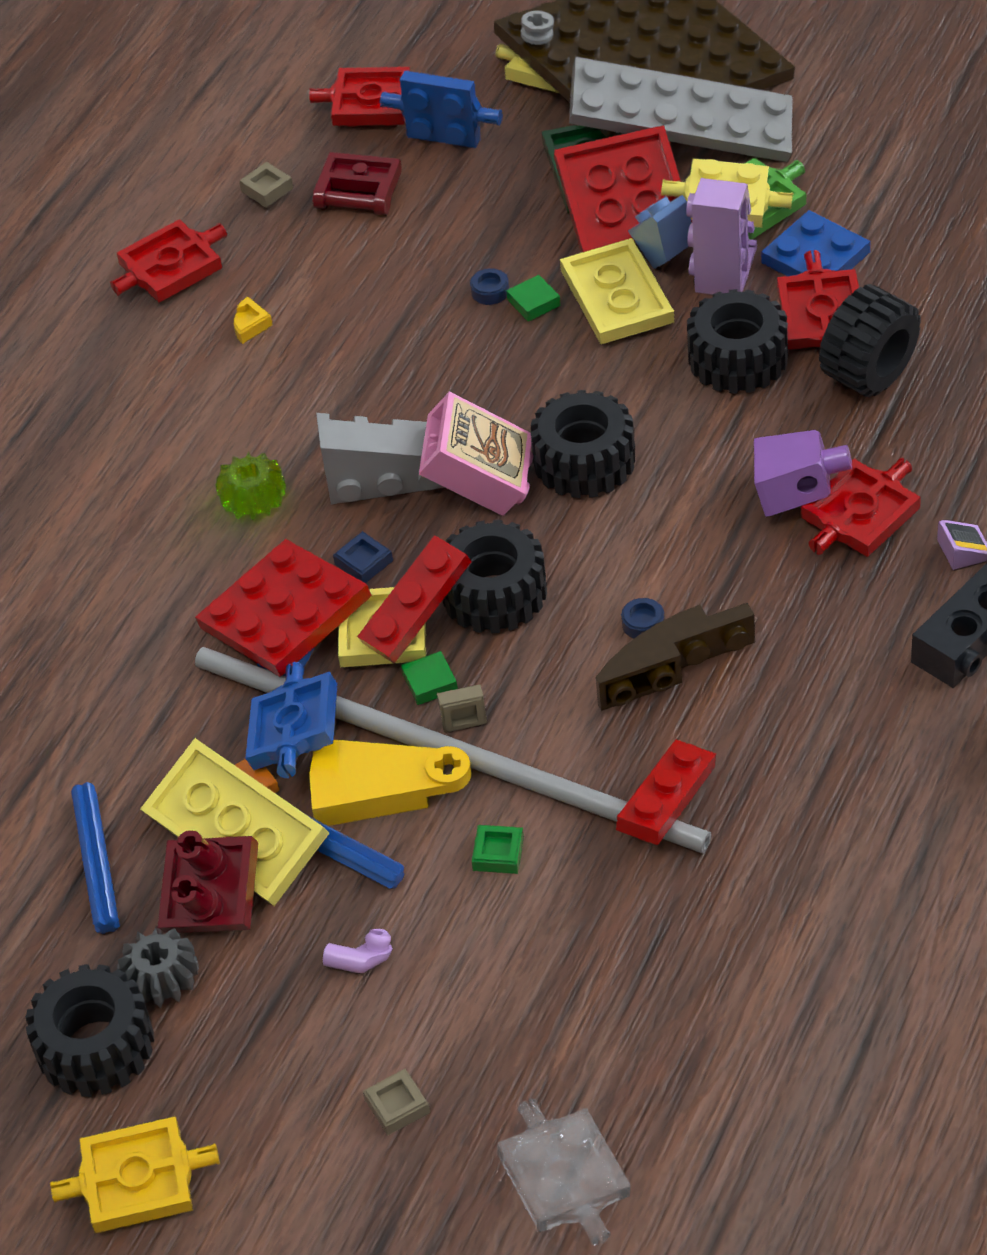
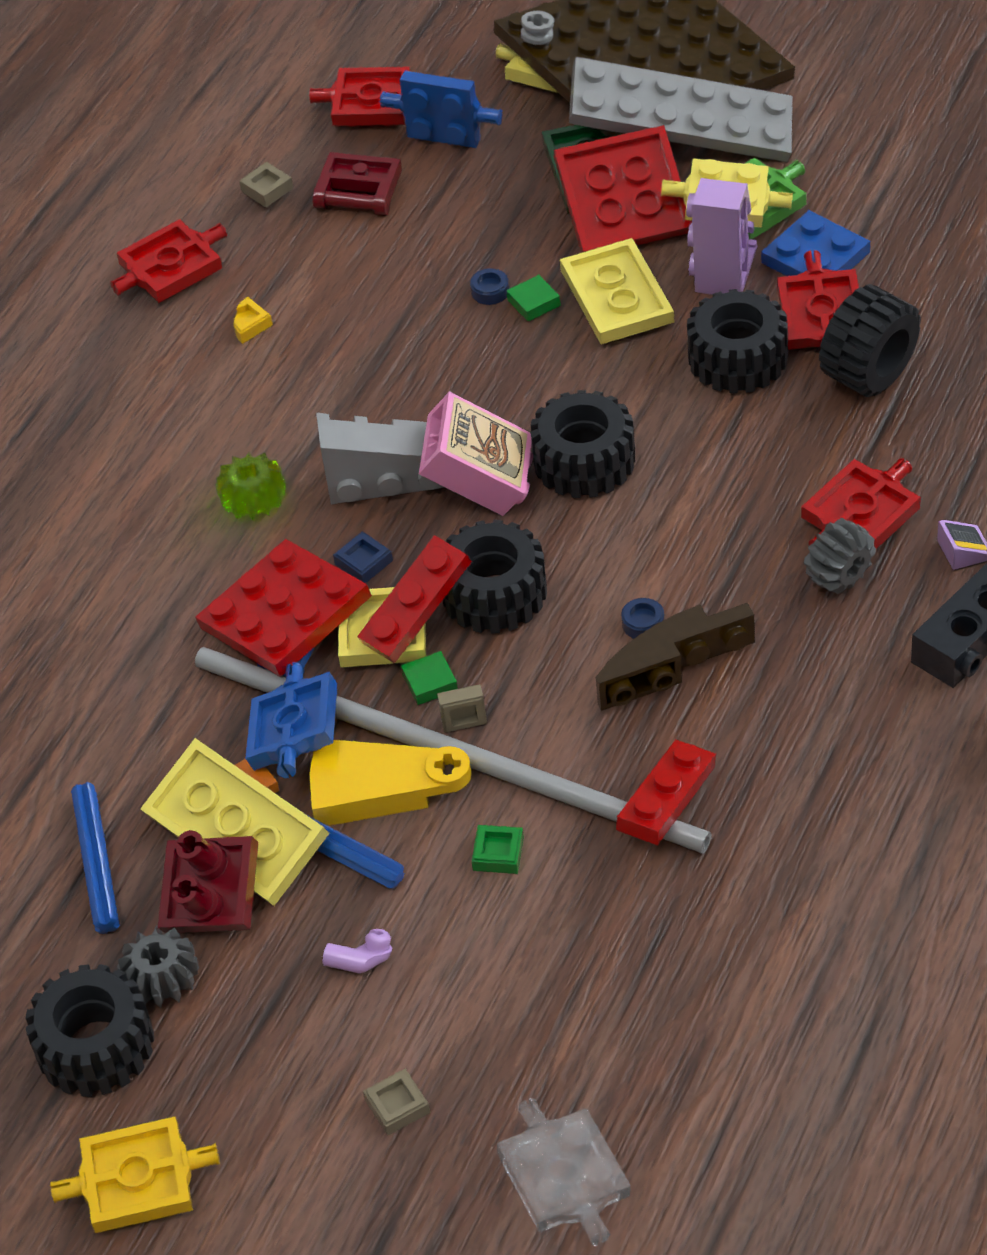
(662, 230): medium blue slope -> none
(795, 469): medium lavender torso -> none
(839, 555): none -> dark grey gear

